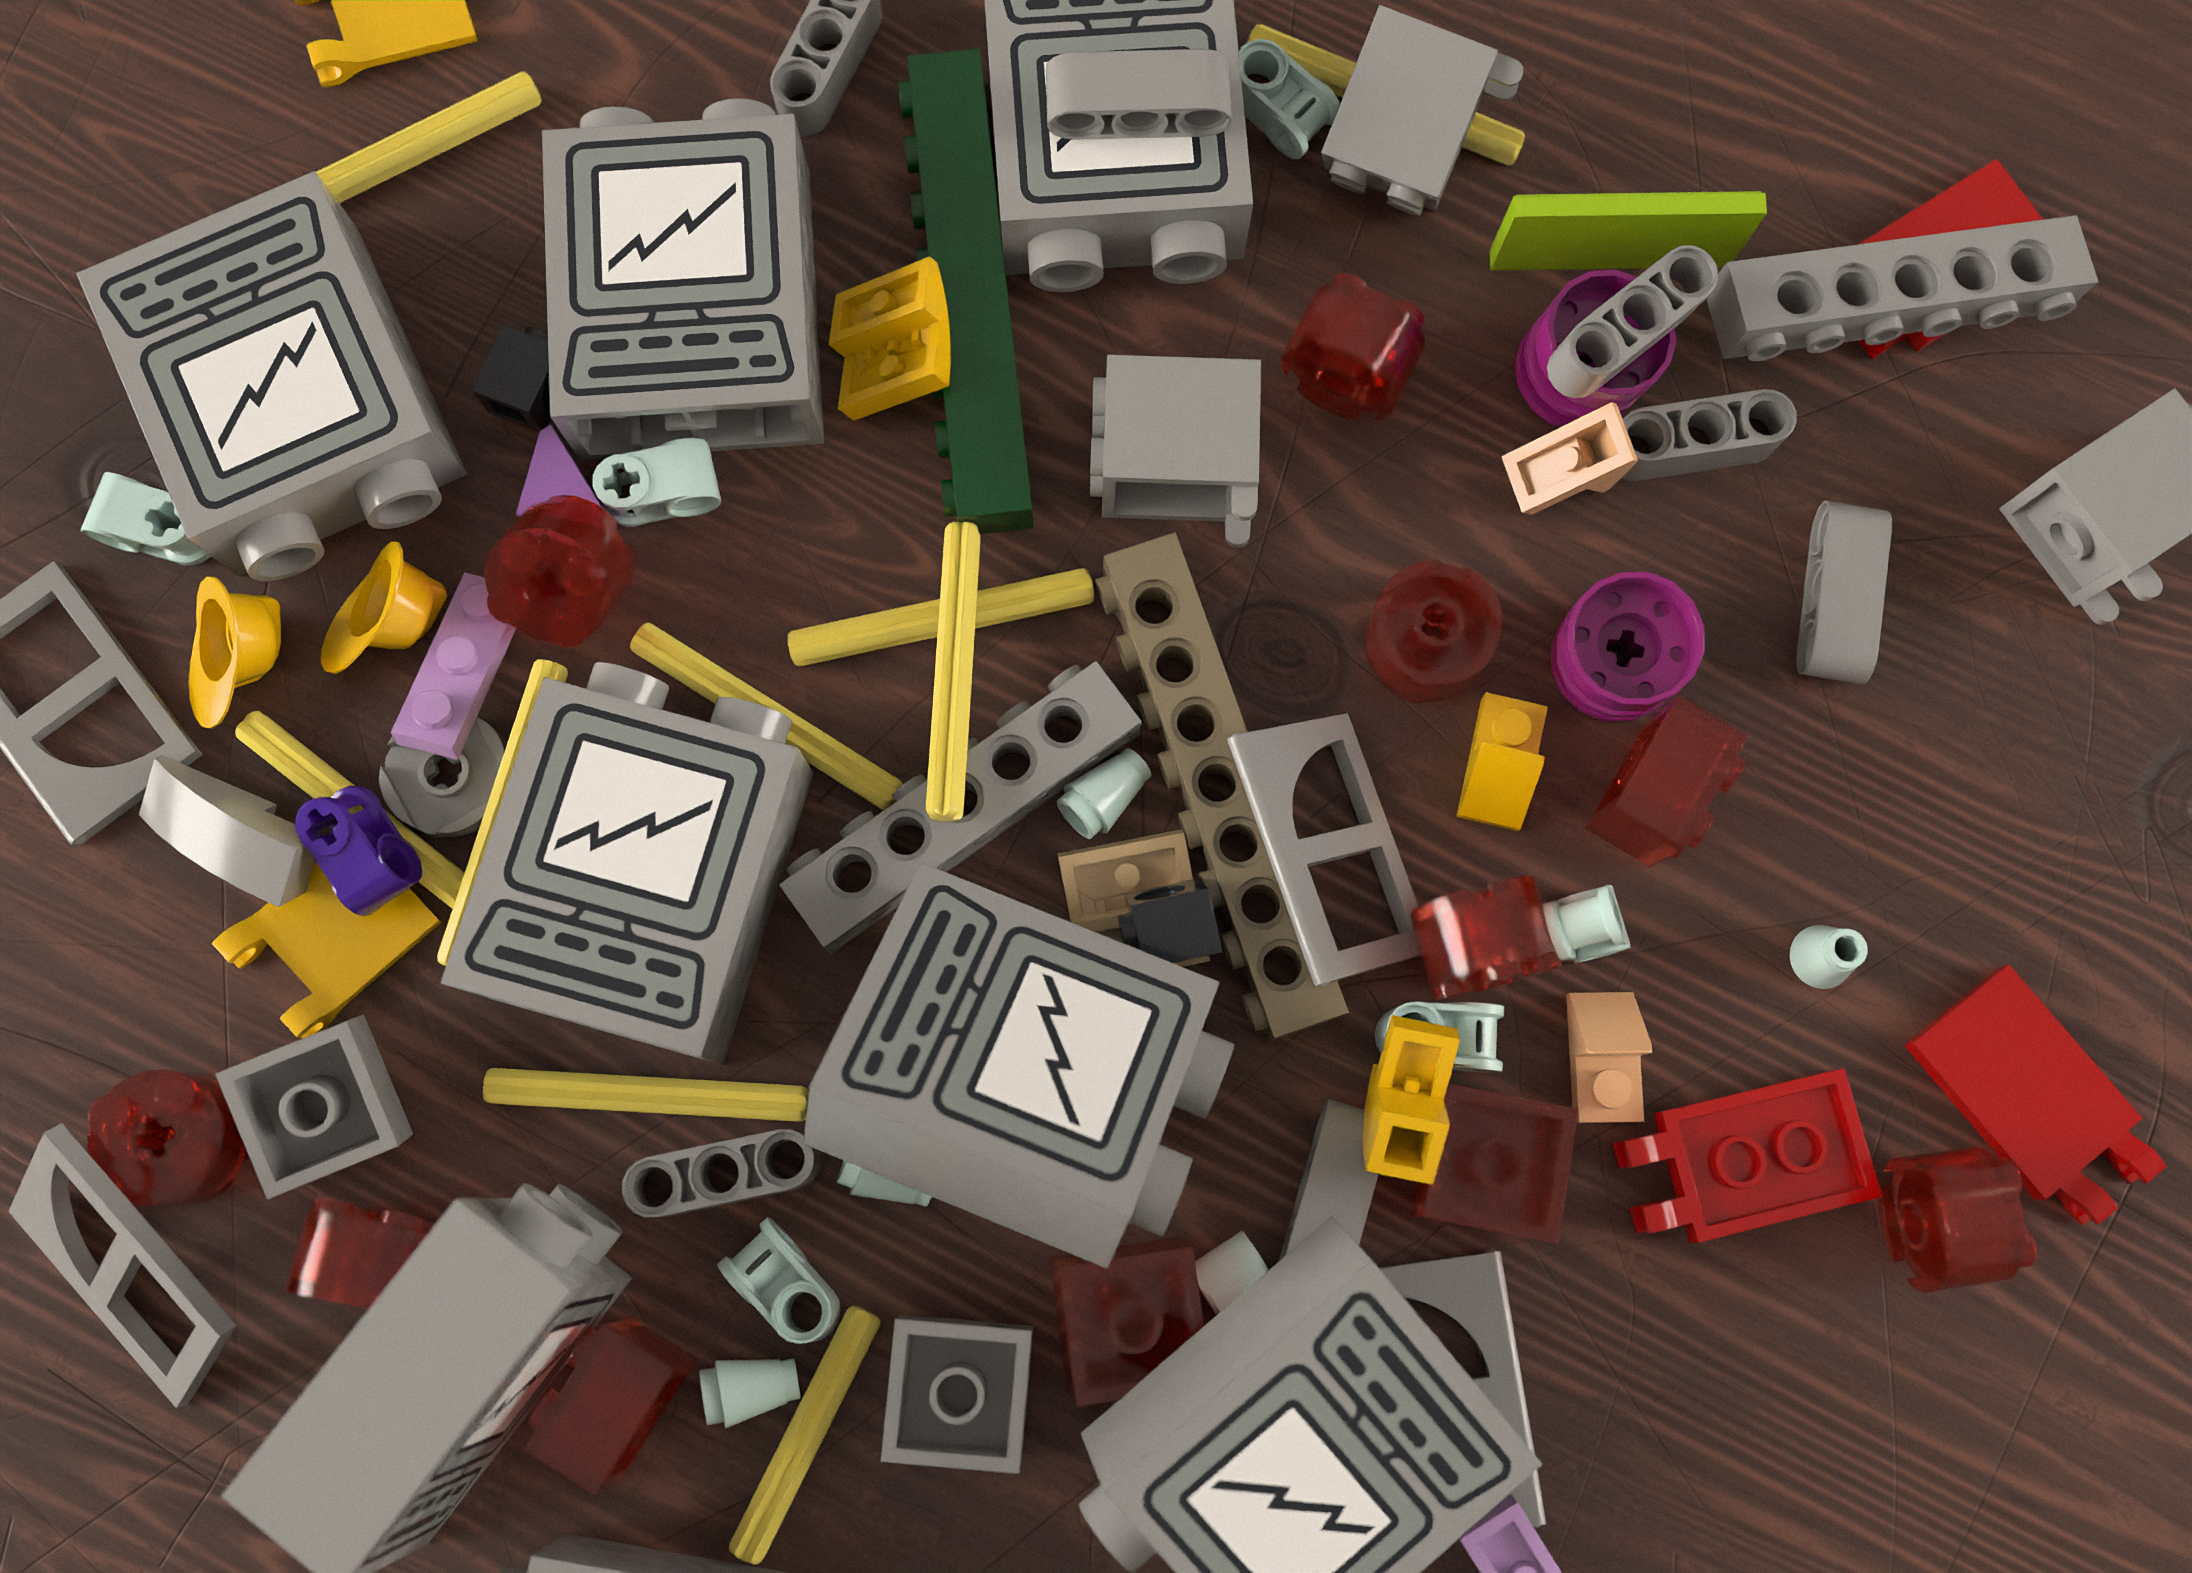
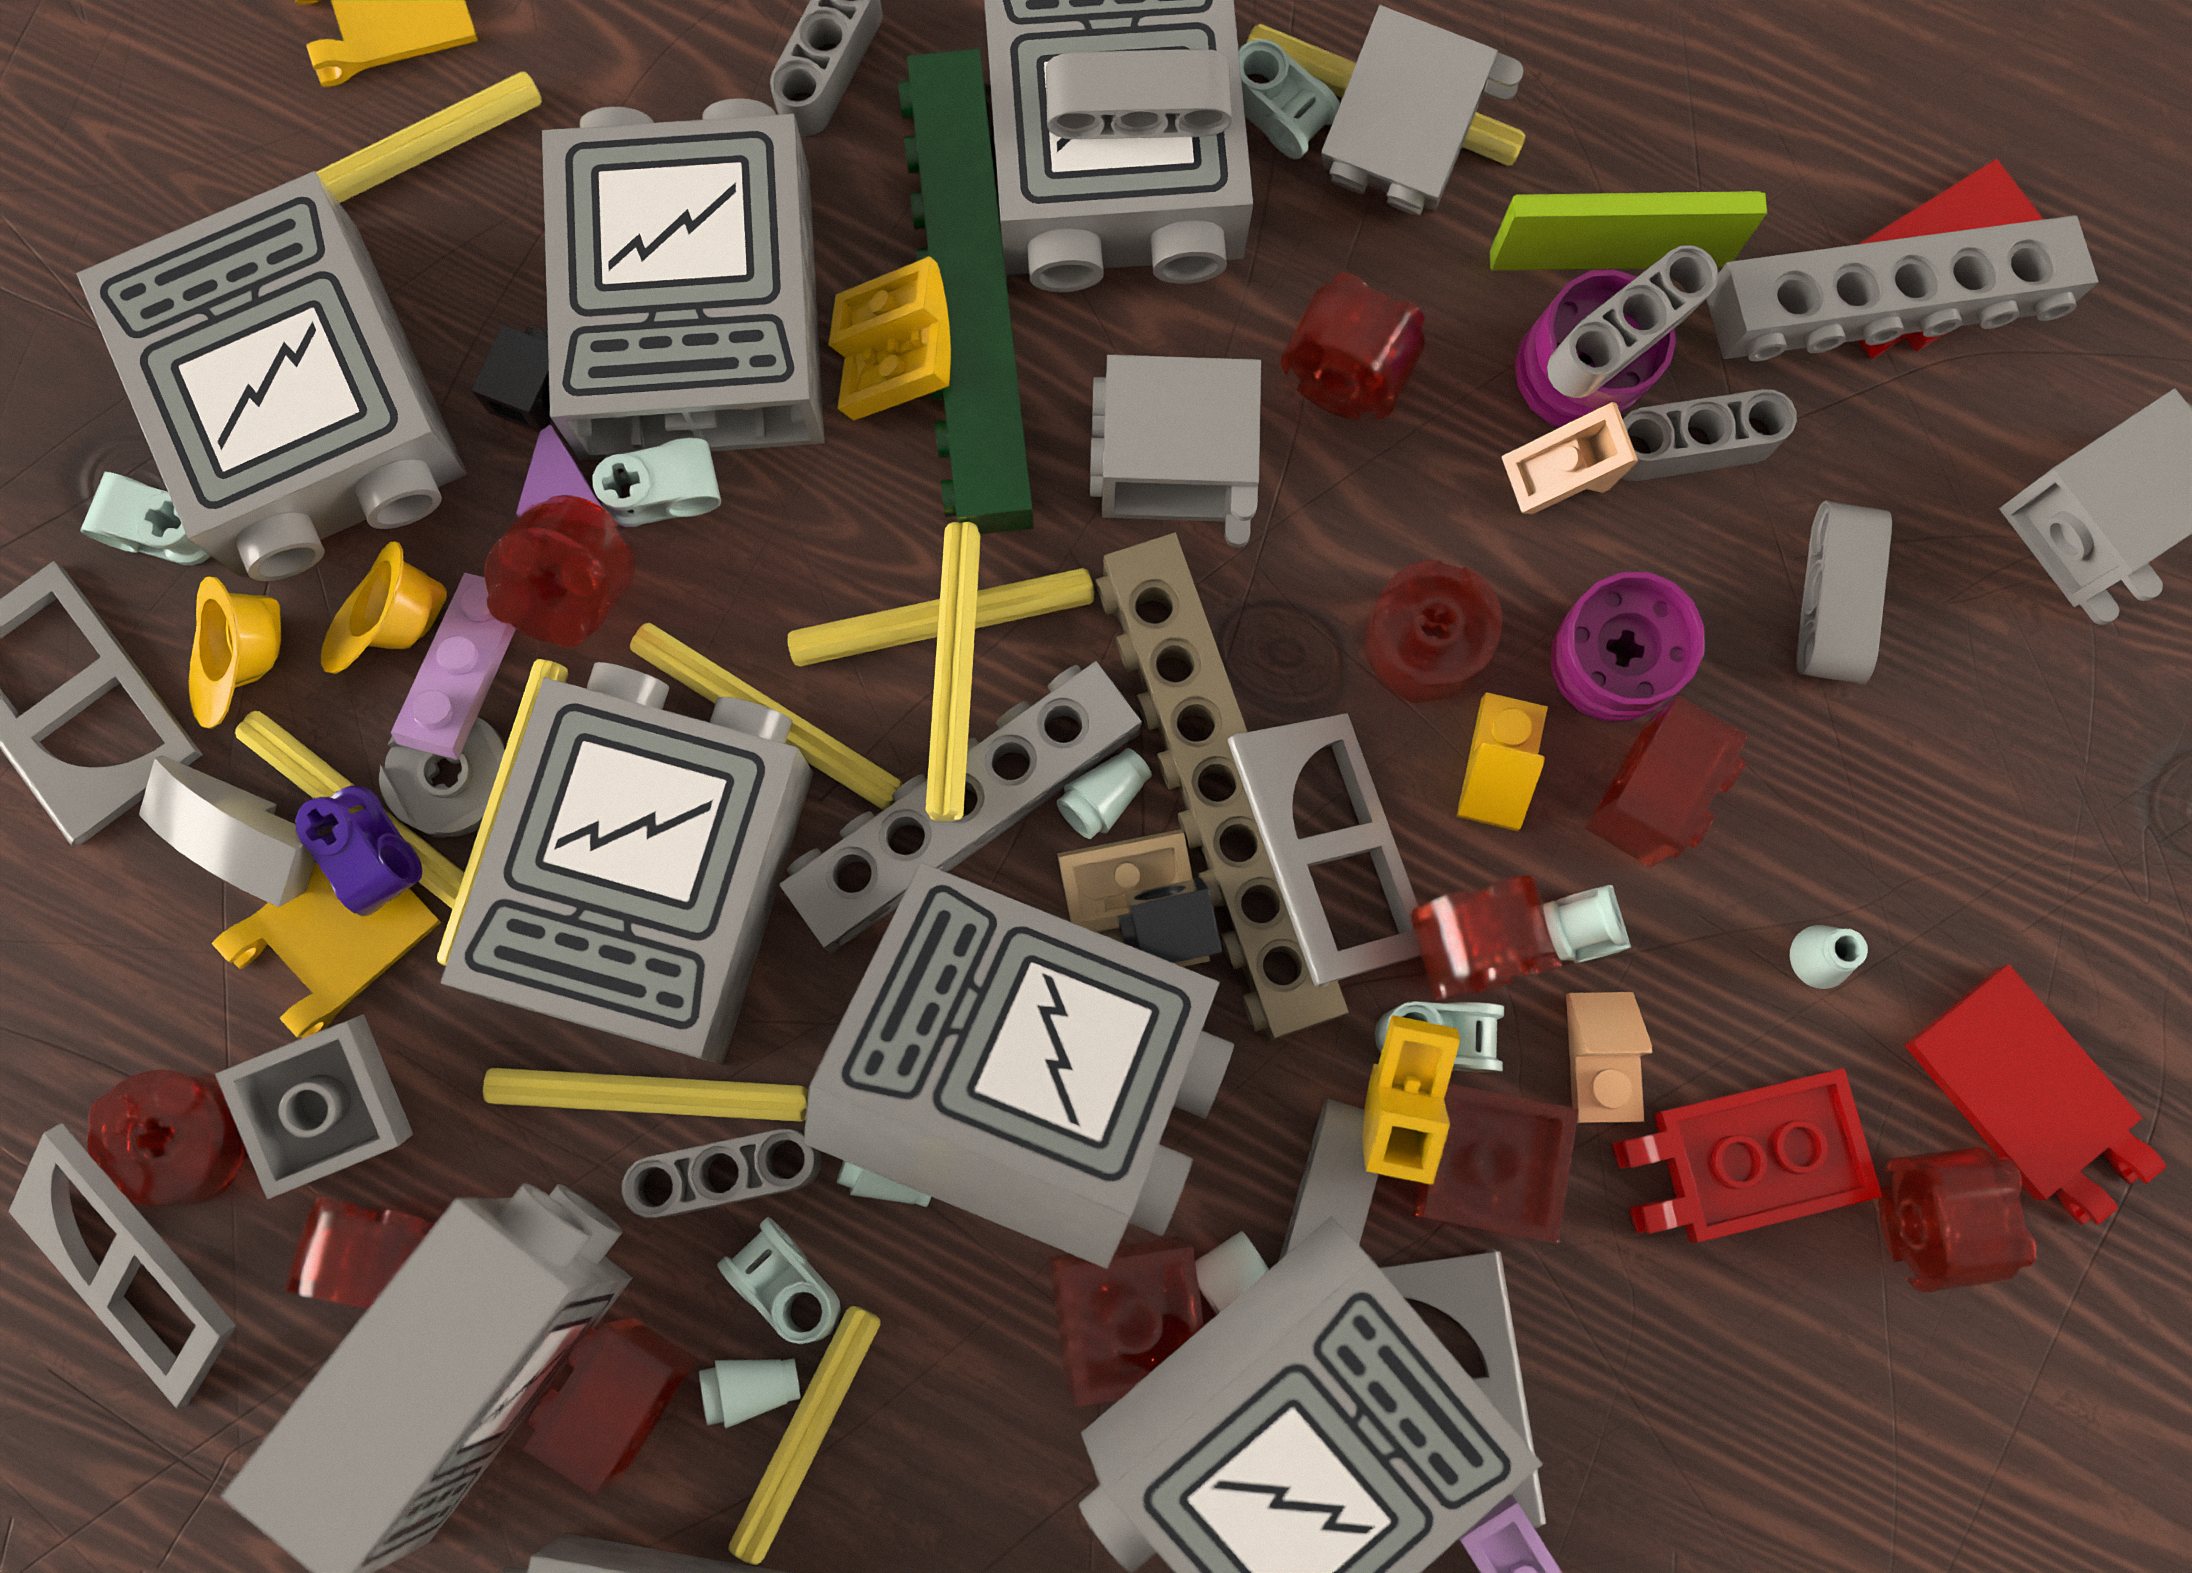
(957, 1393): light grey brick -> none

